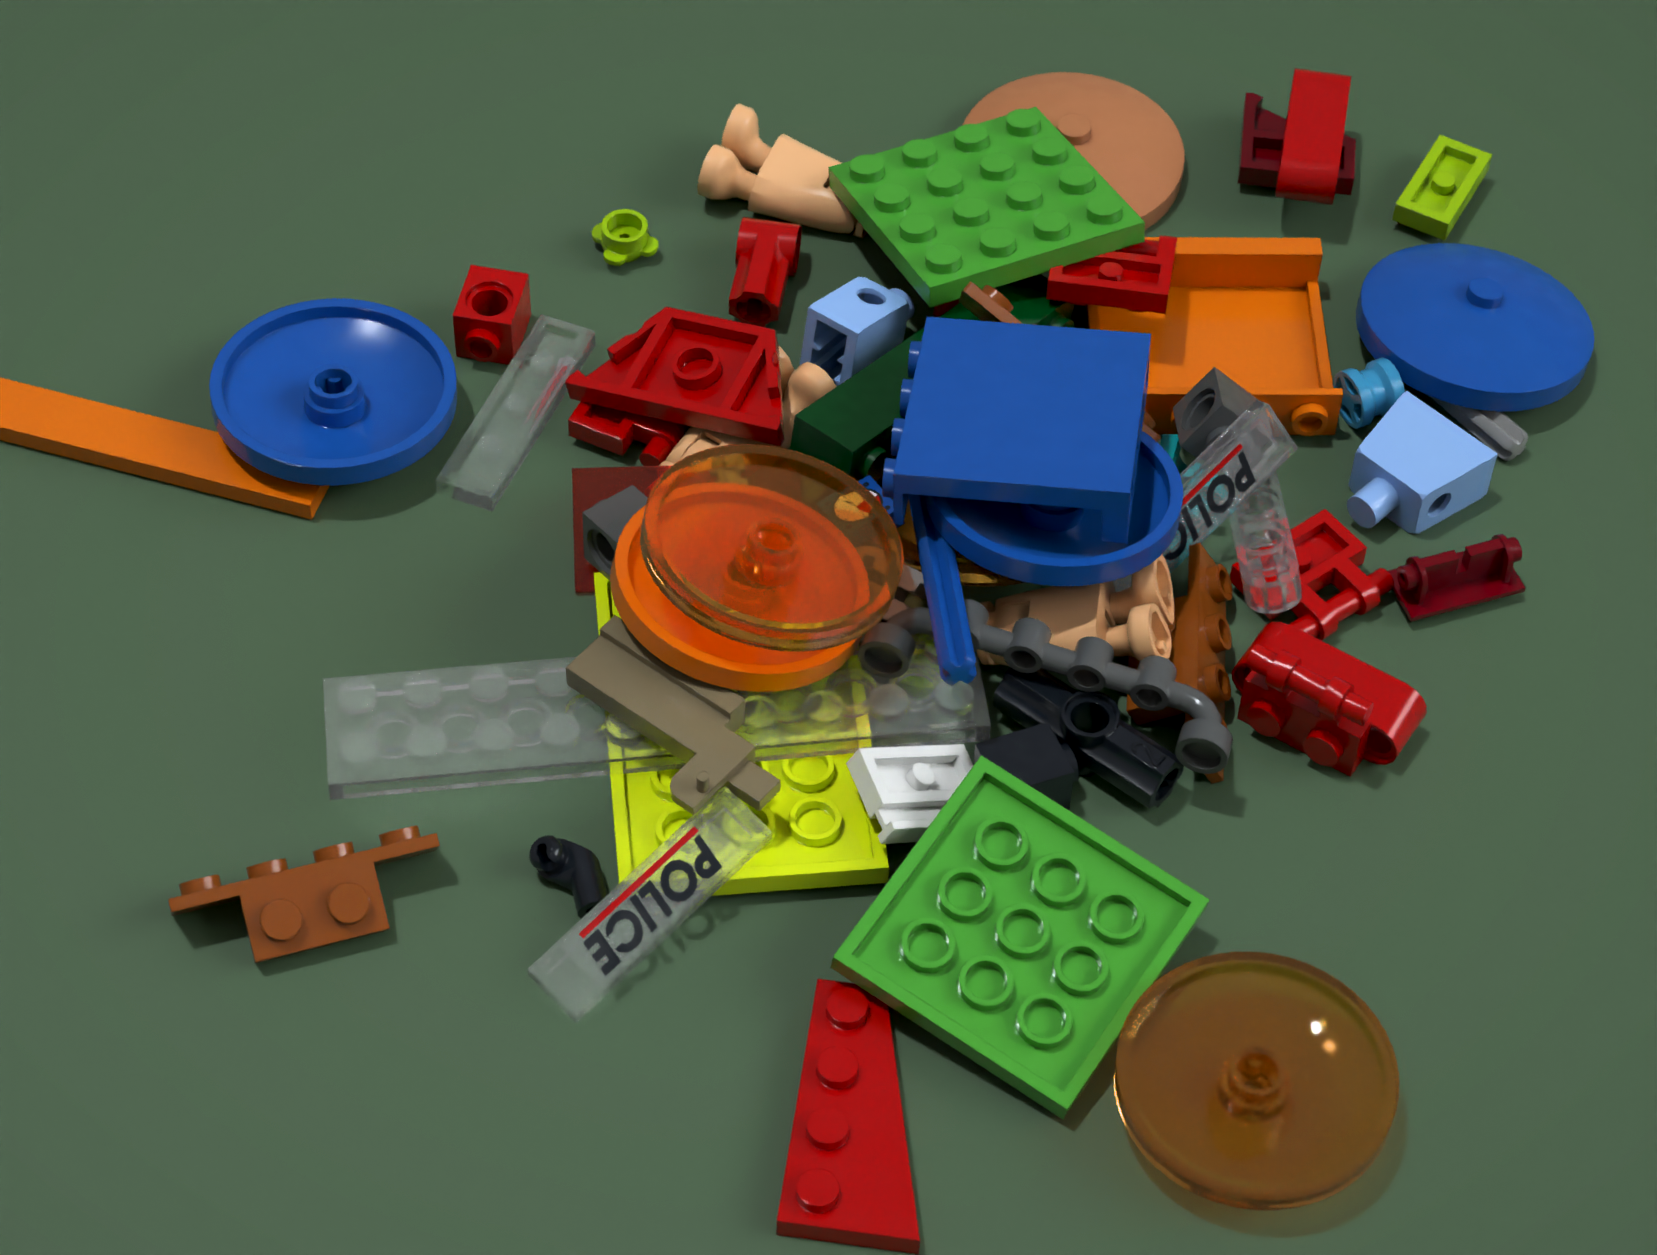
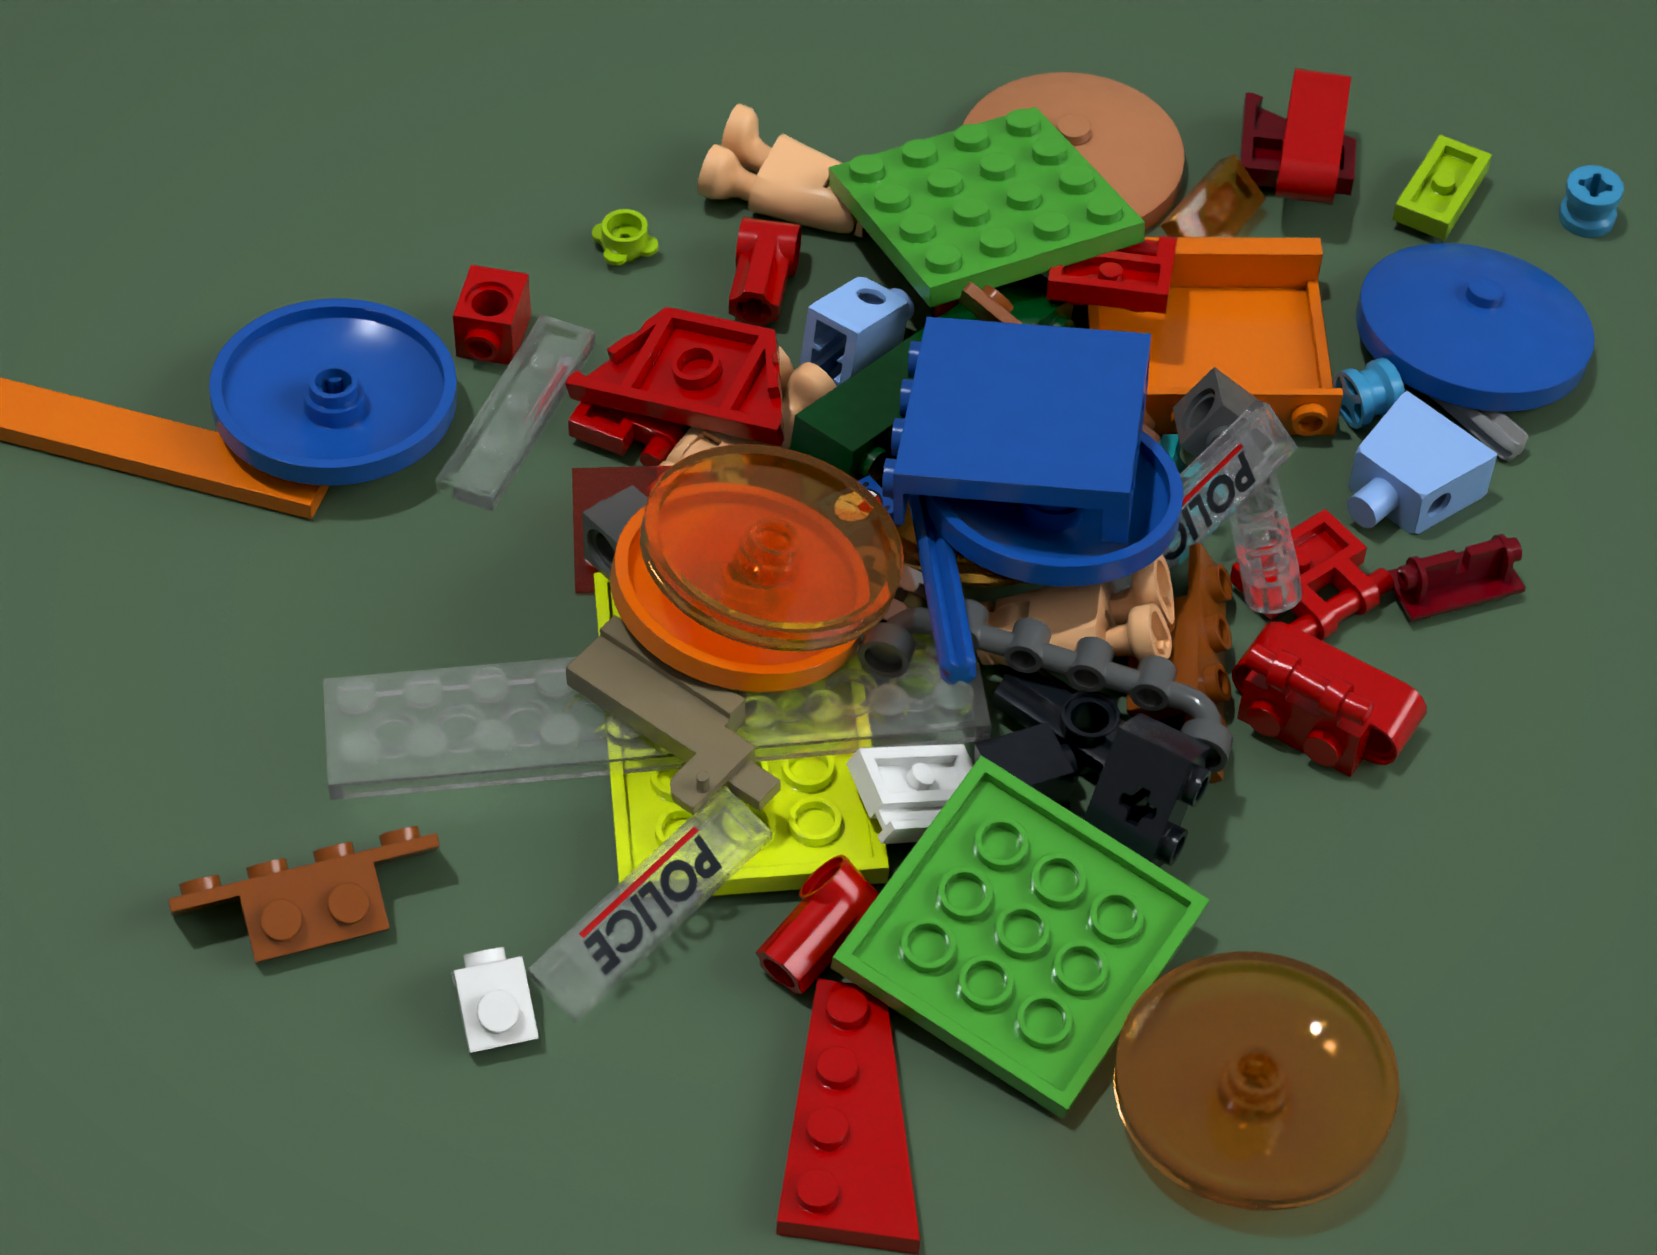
(494, 1000): none -> white bracket
(571, 868): black arm -> none
(813, 932): none -> red piece
(1158, 760): none -> black brick
(1217, 203): none -> clear orange plate
(1591, 201): none -> dark azure wheel

